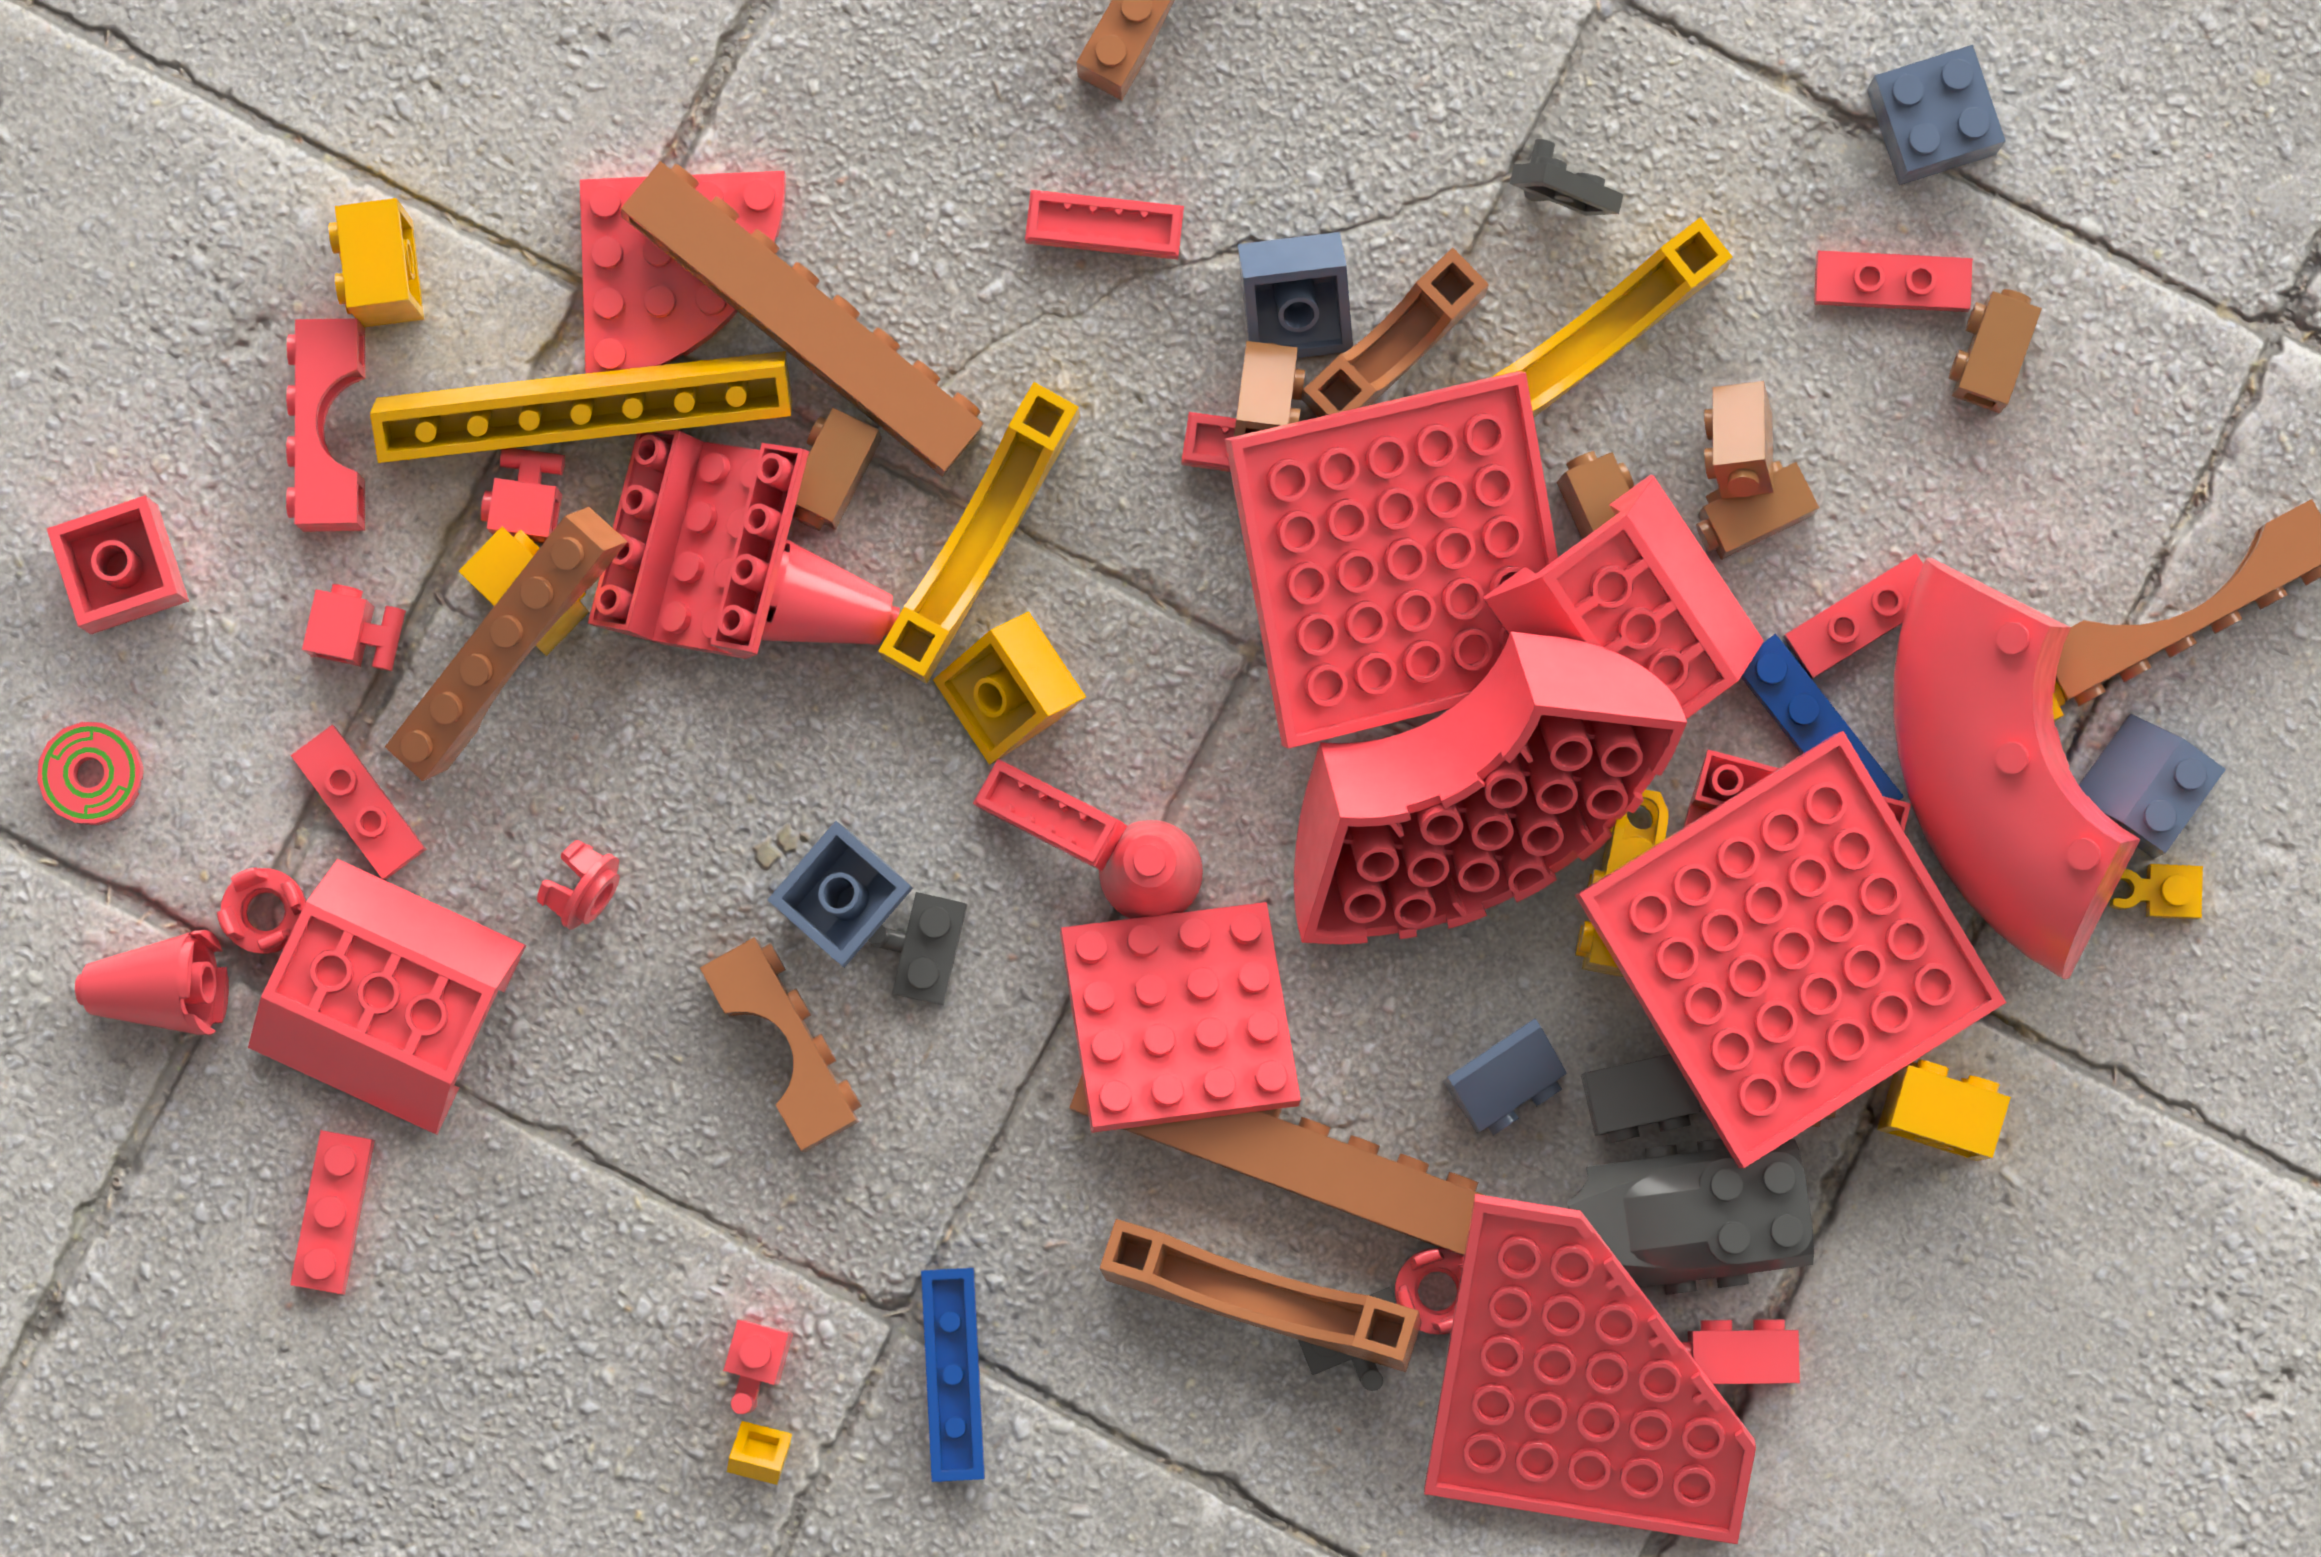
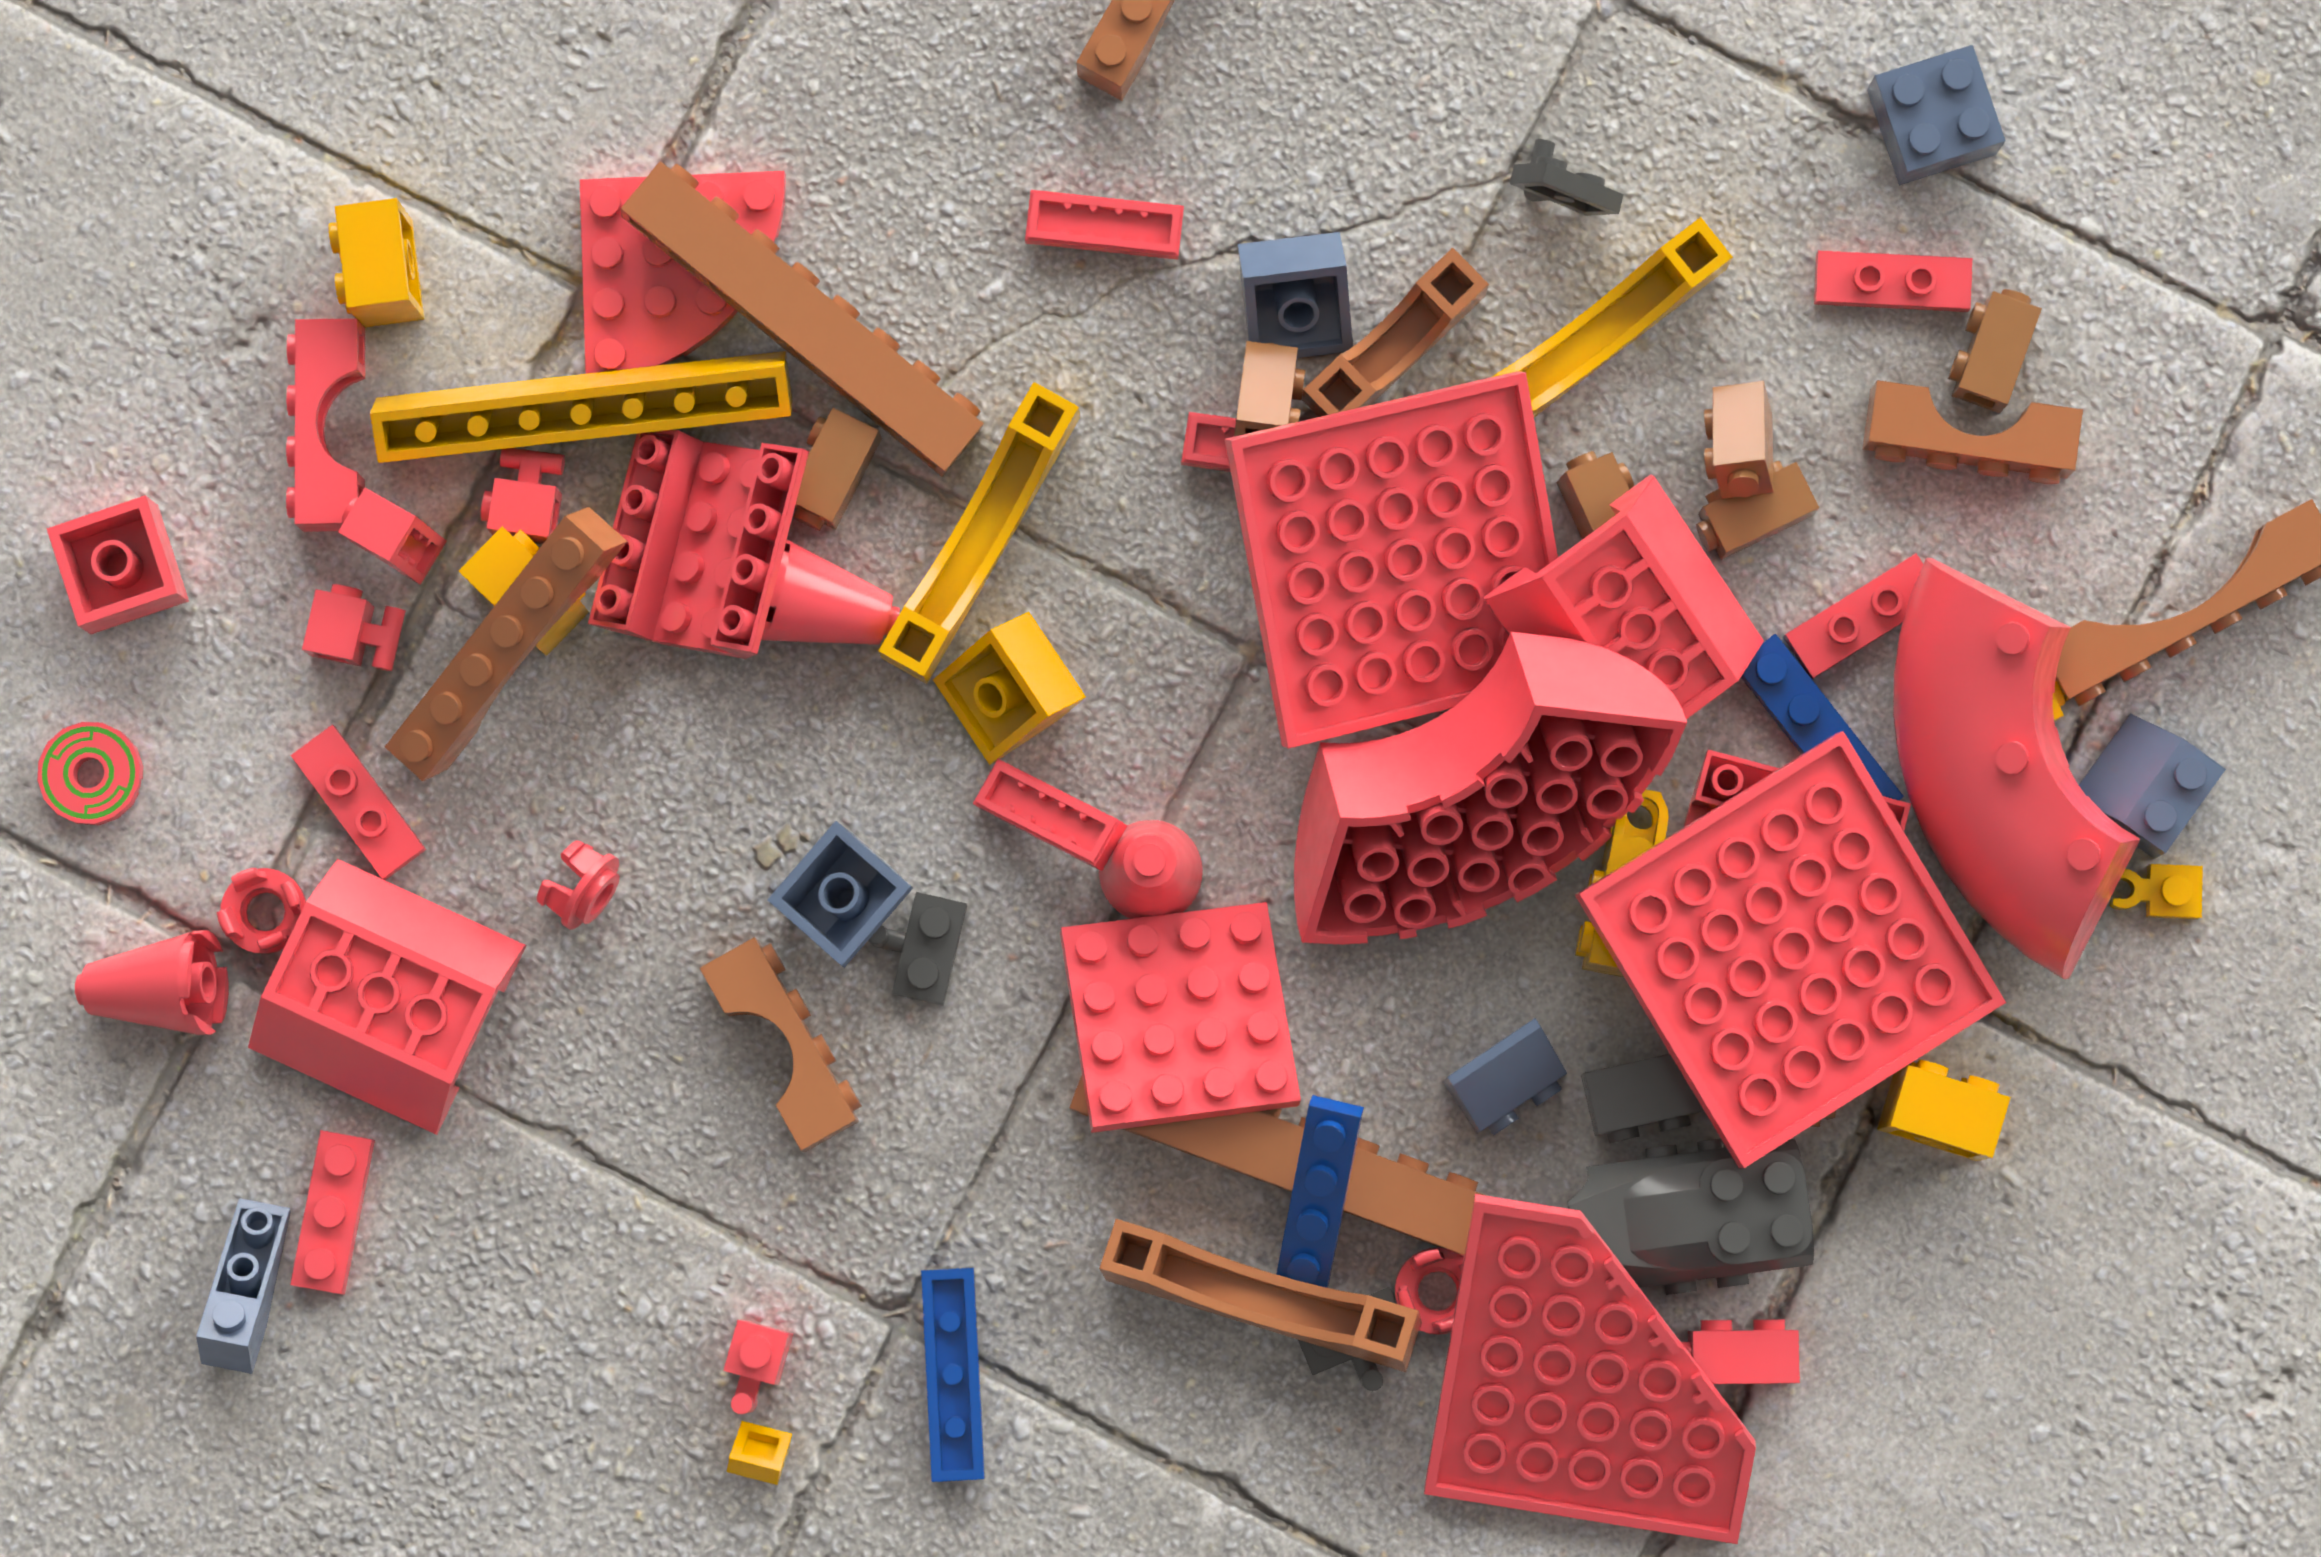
(243, 1287): none -> sand blue slope
(391, 535): none -> coral arch
(1319, 1191): none -> blue plate
(1906, 423): none -> nougat arch

